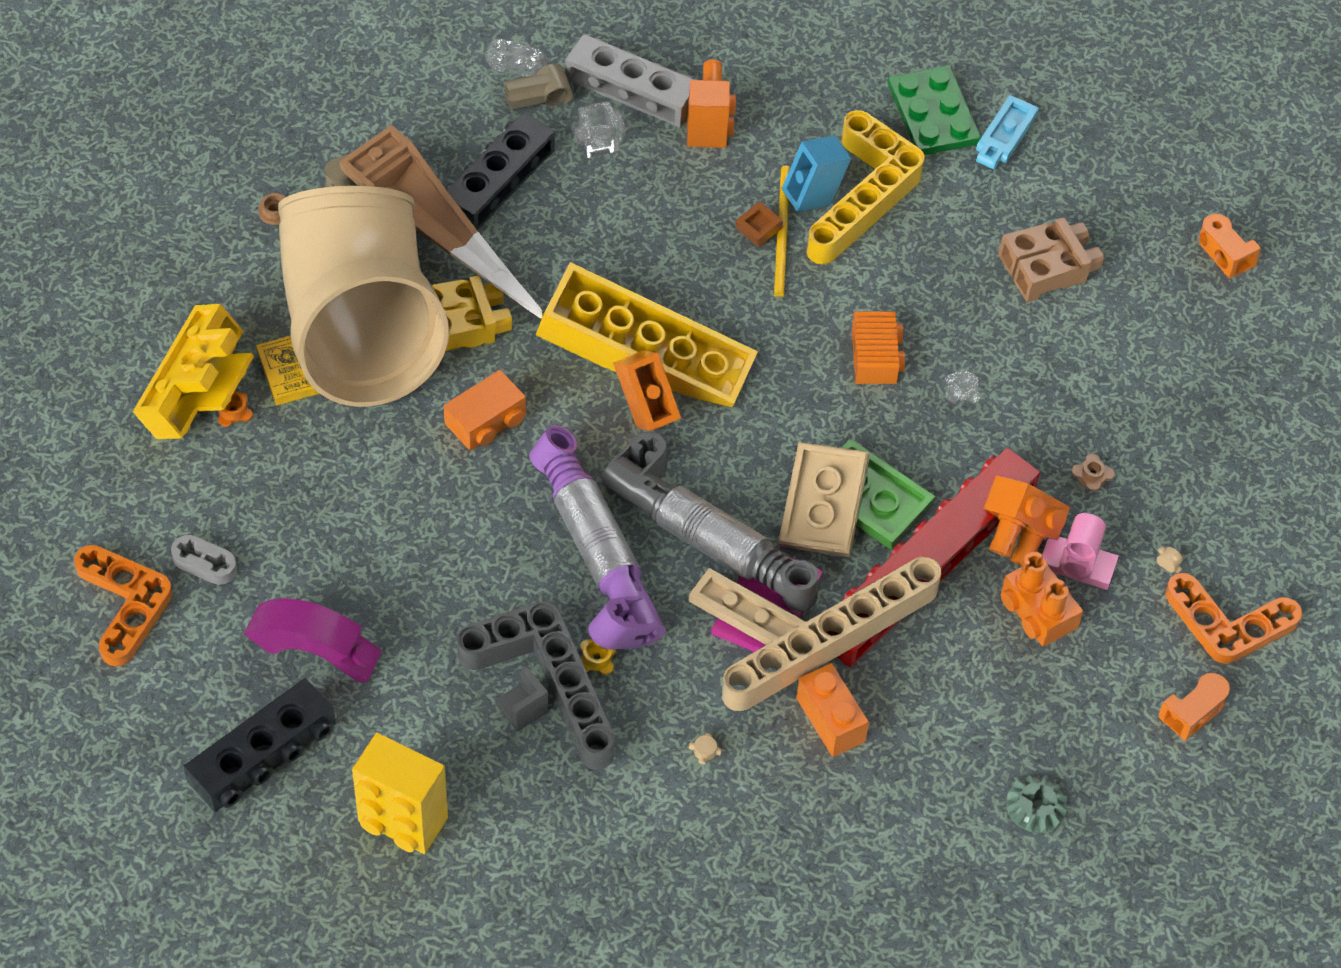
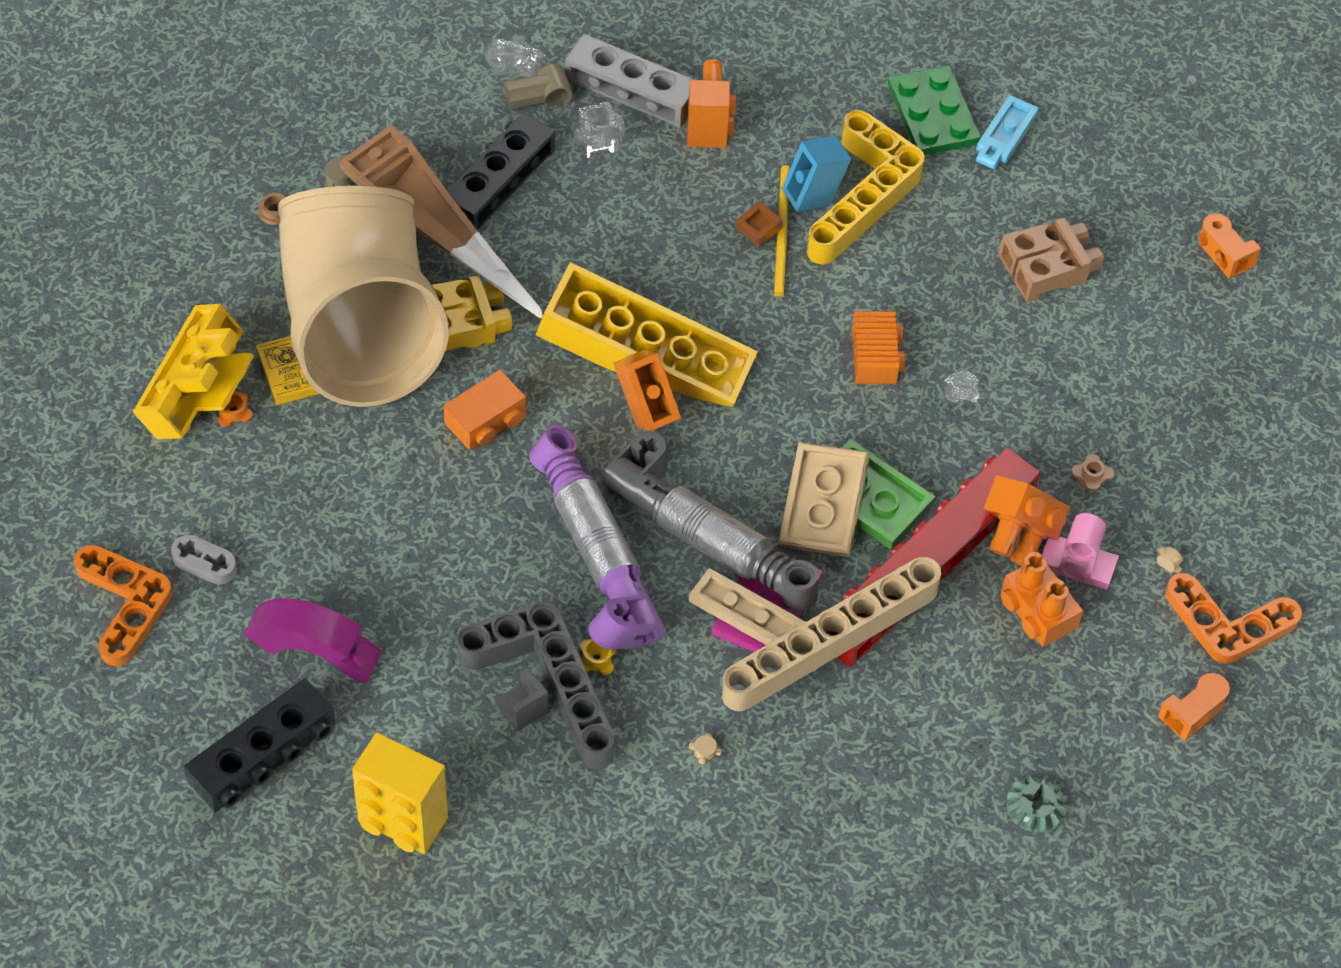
(832, 710): orange brick -> none

